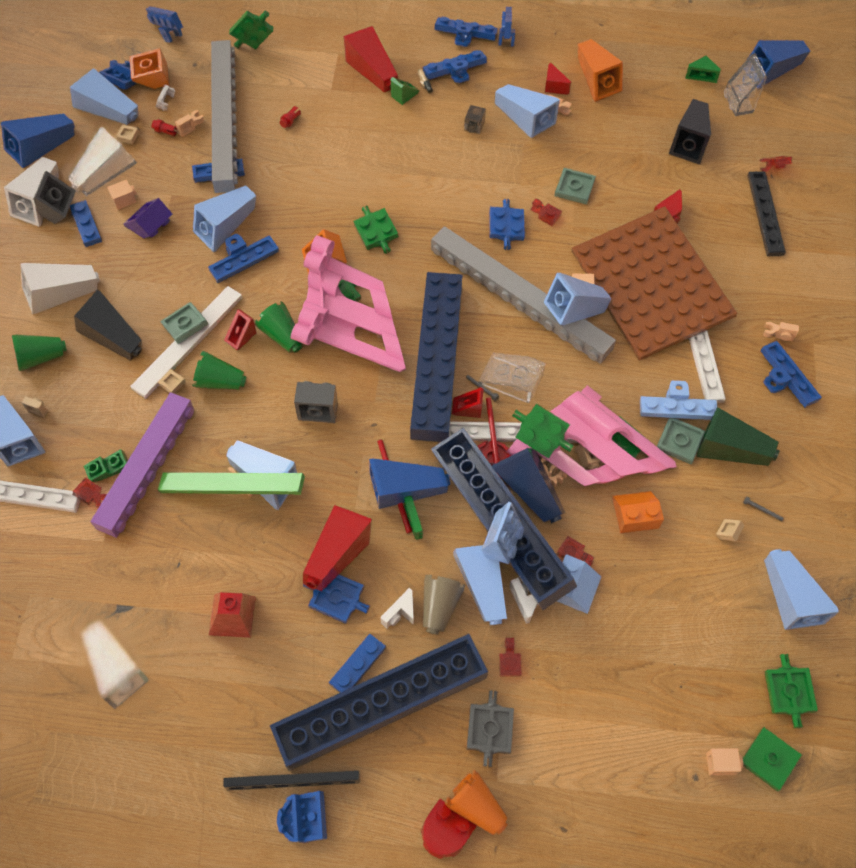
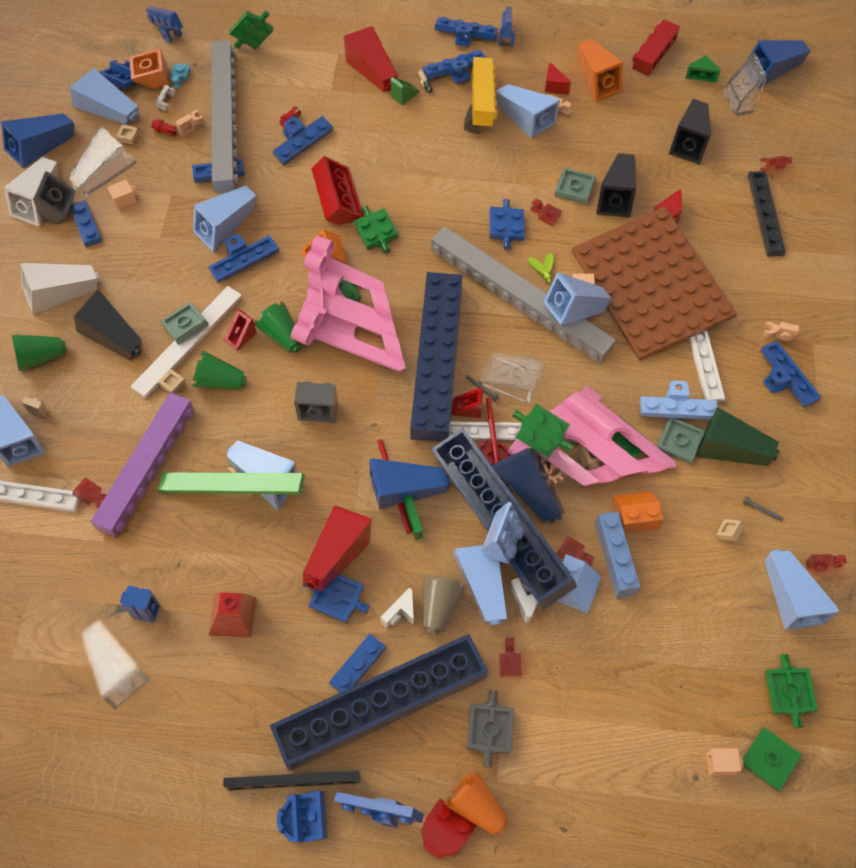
(106, 467): green slope -> none
(140, 603): none -> blue brick
(149, 218): dark purple slope -> none
(180, 73): none -> medium azure plate
(300, 138): none -> blue plate
(336, 191): none -> red slope
(381, 810): none -> plate
(483, 92): none -> yellow brick
(543, 269): none -> lime piece
(617, 555): none -> medium blue brick
(618, 187): none -> black slope
(655, 47): none -> red brick
(821, 562): none -> clear red plate

